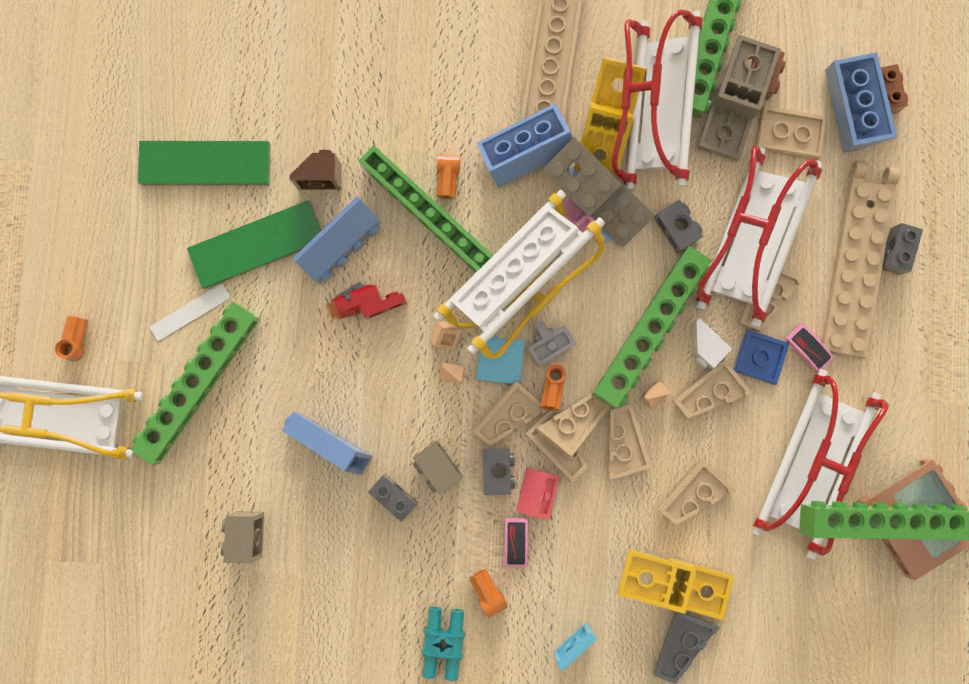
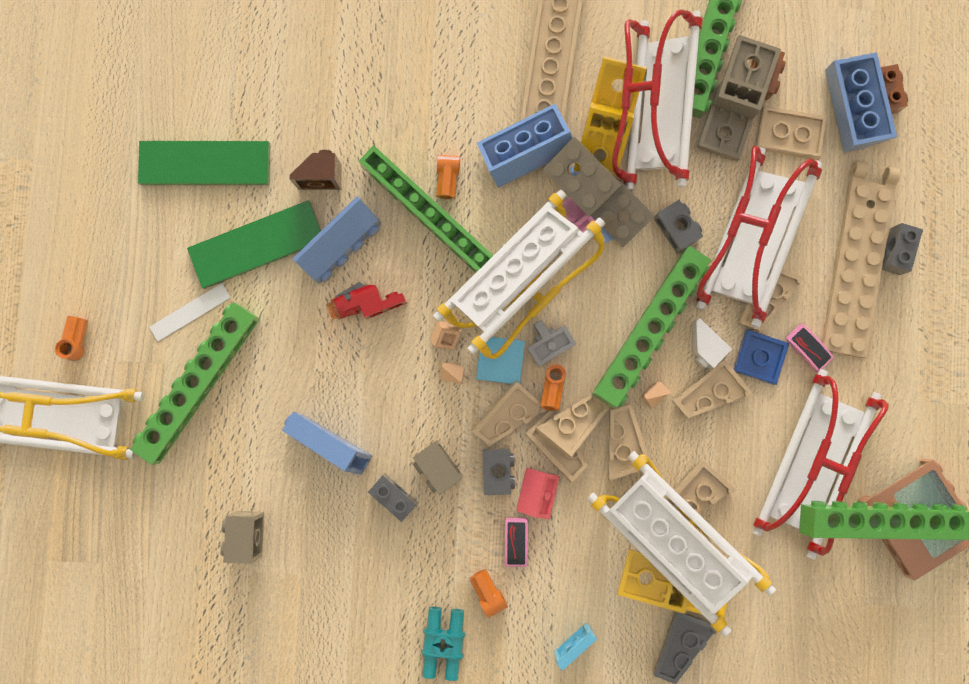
(677, 546): none -> white piece

